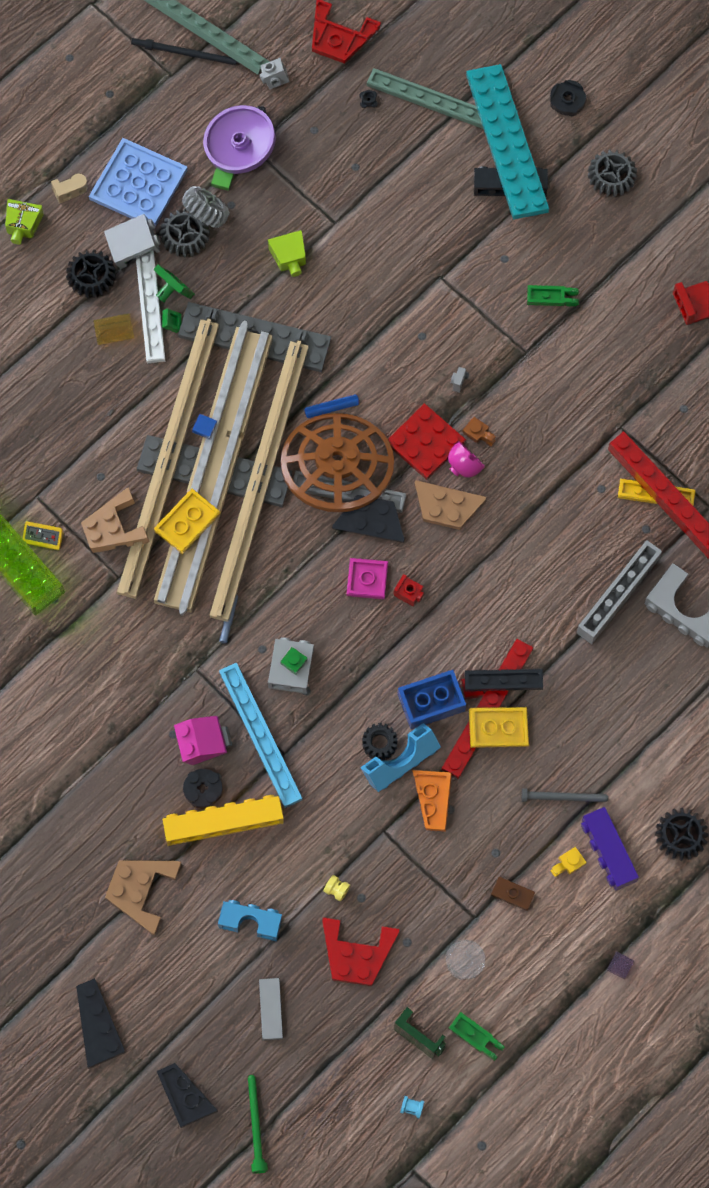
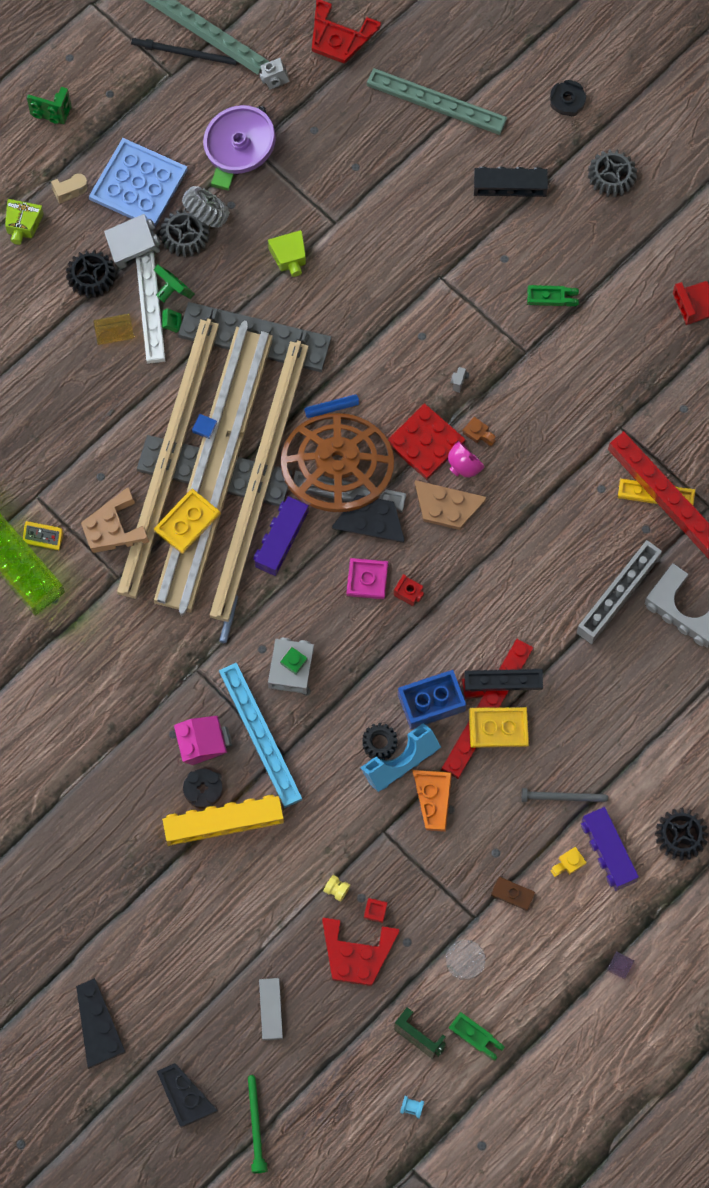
(53, 111): none -> green bracket
(132, 885): medium nougat wing -> none
(234, 914): dark azure arch -> none
(281, 536): none -> dark purple brick
(368, 94): black plate -> none
(375, 910): none -> red plate
(507, 142): teal plate -> none

